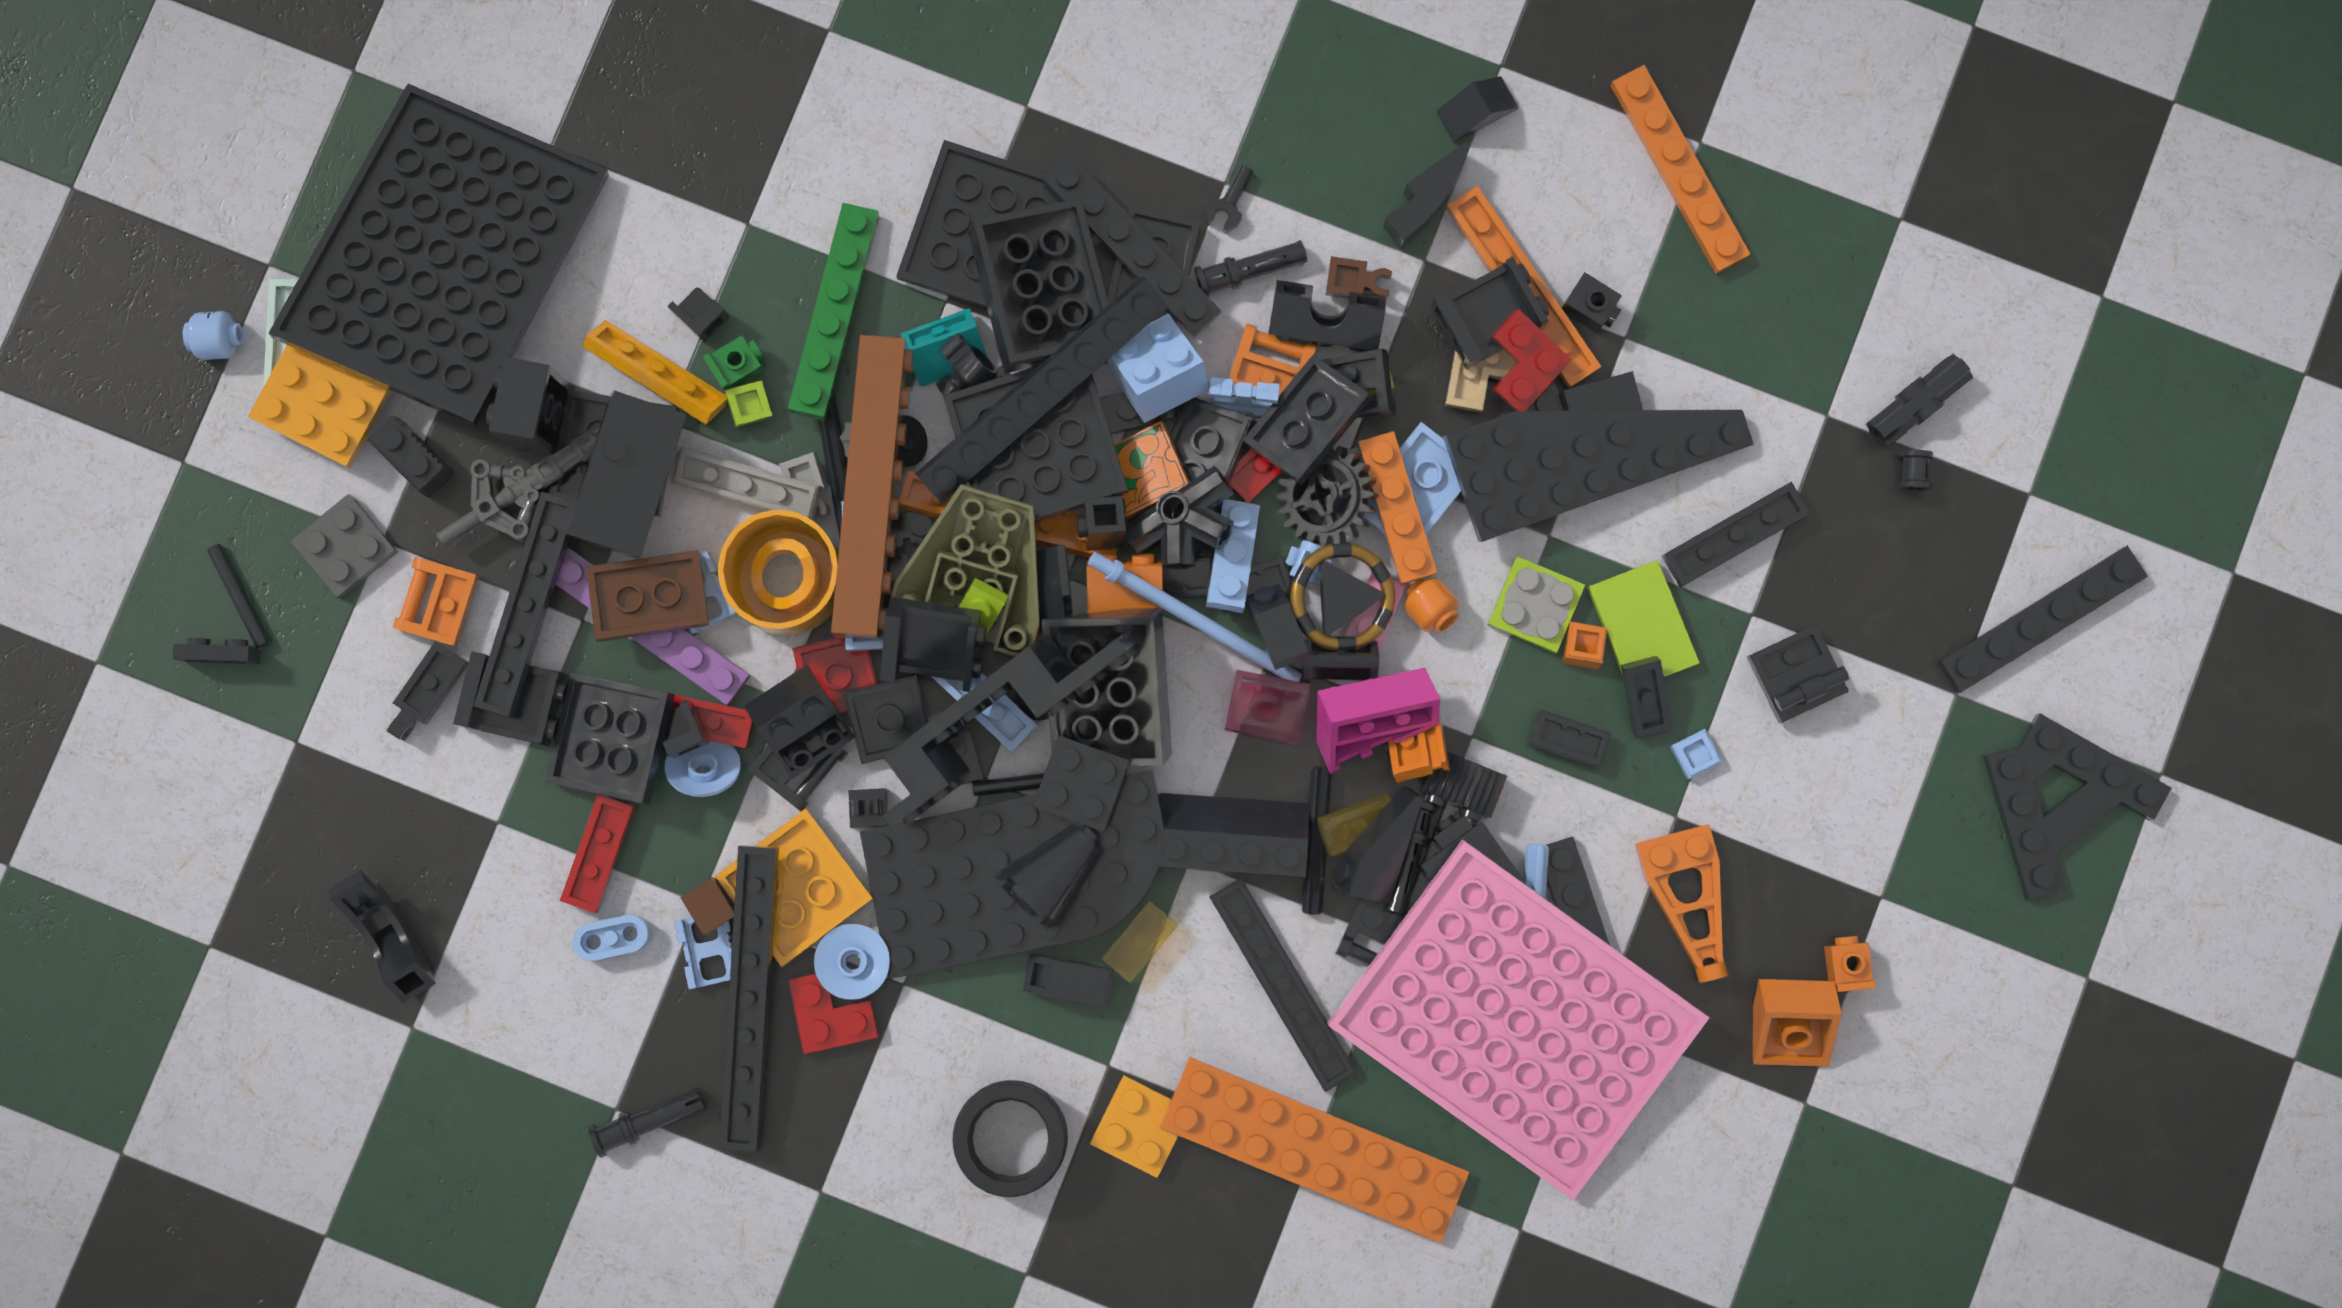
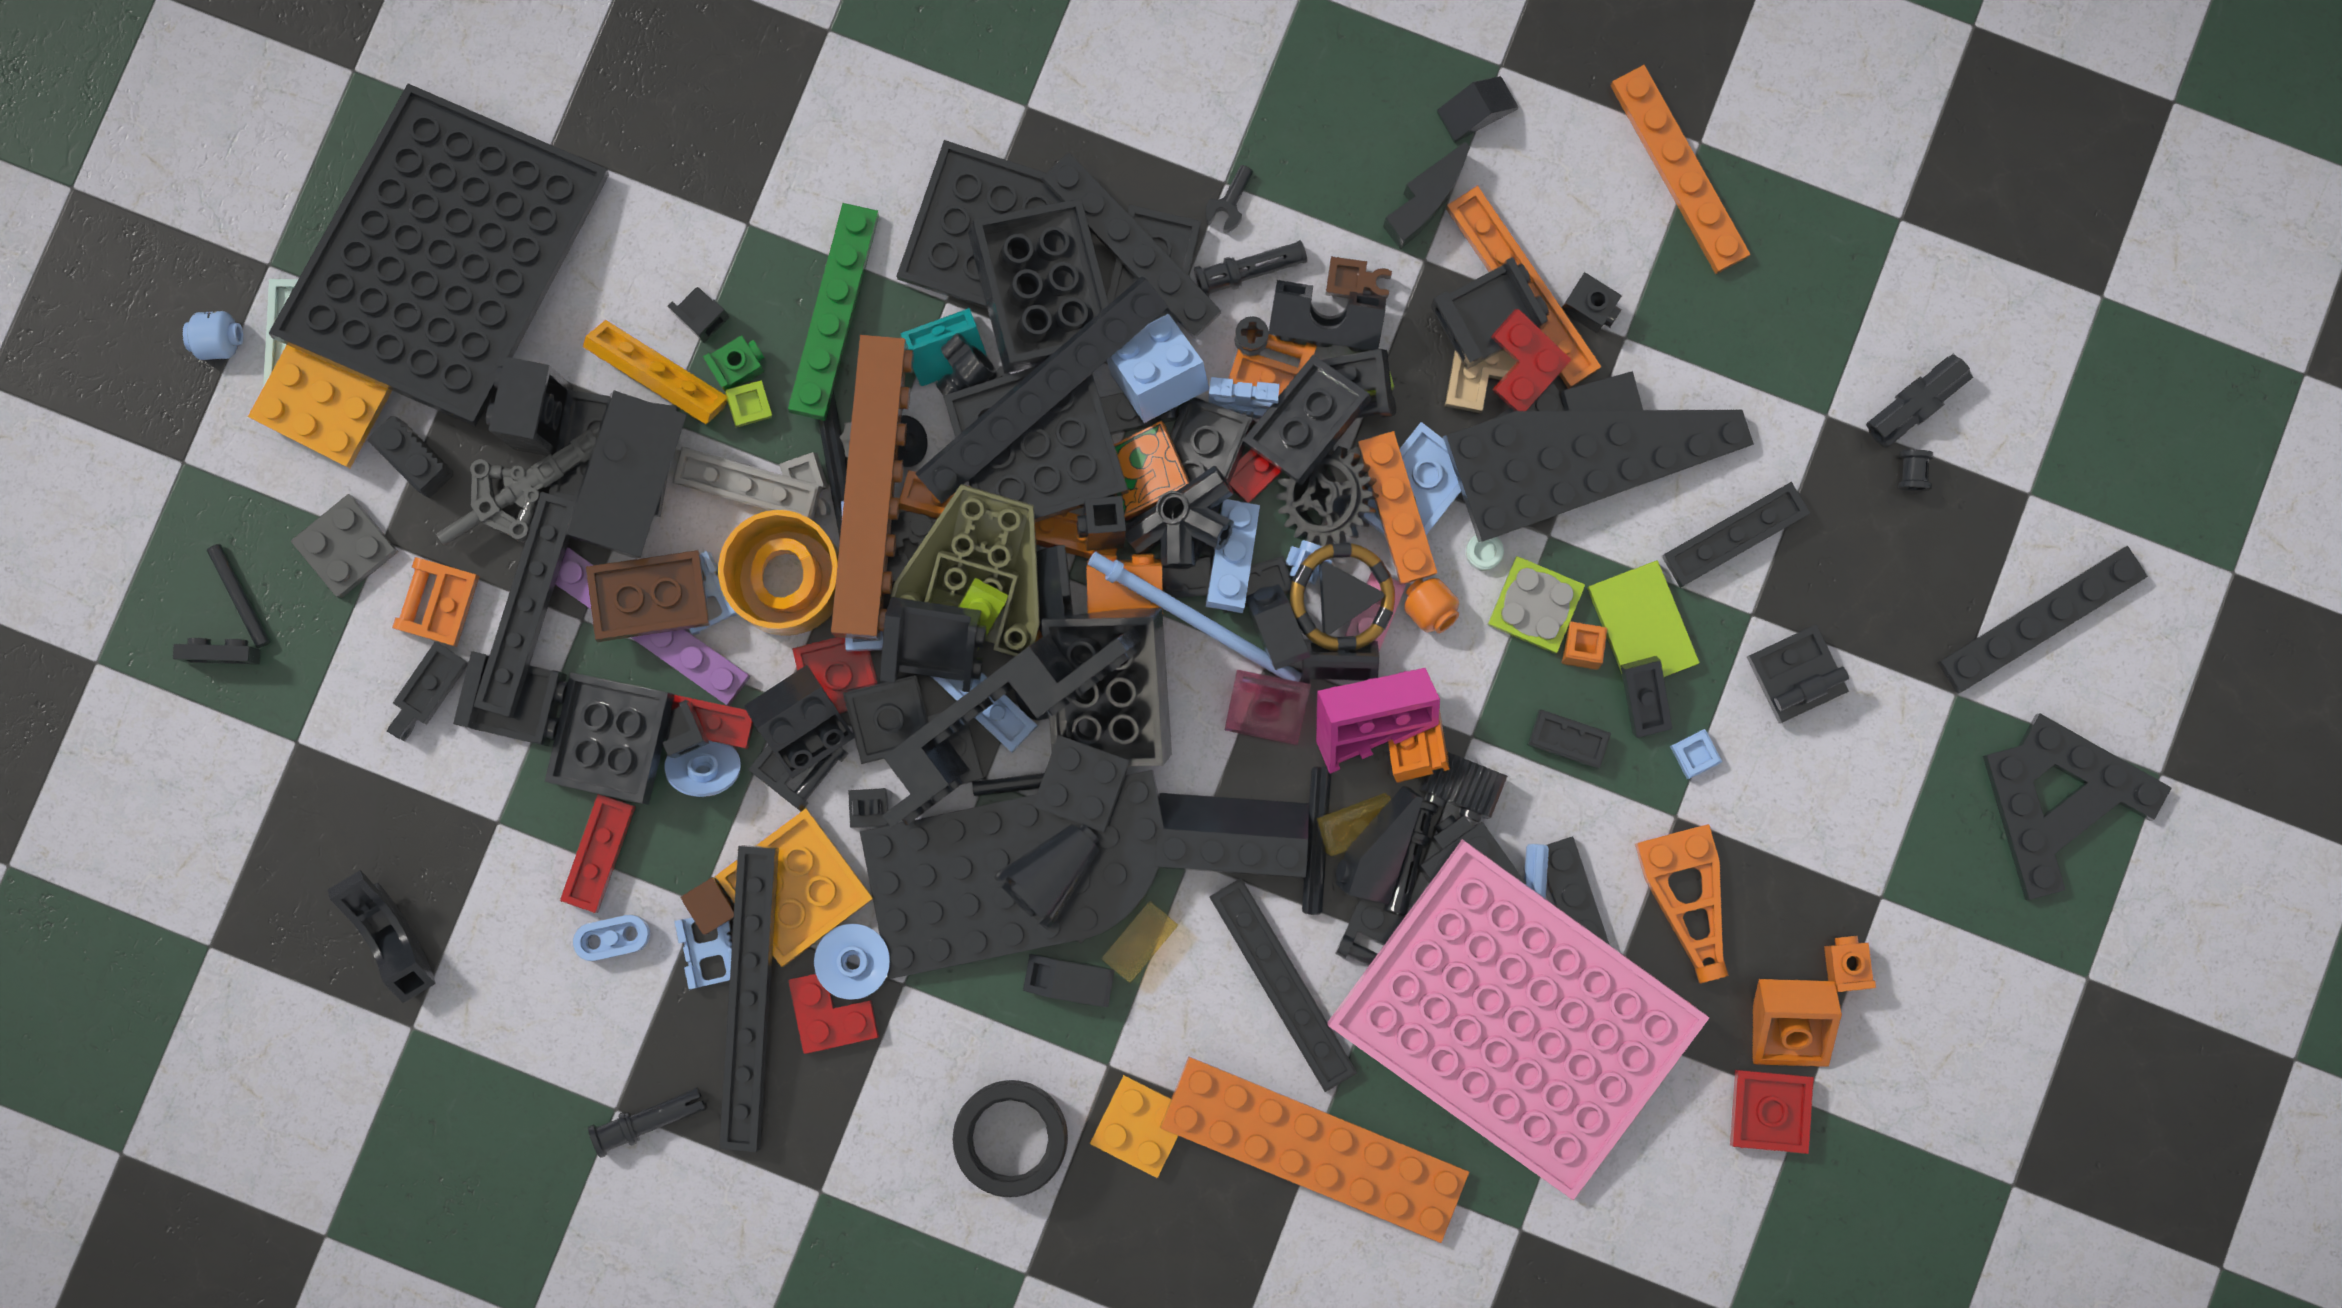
(1261, 333): none -> black bush
(1484, 554): none -> light aqua tile
(1771, 1111): none -> red plate

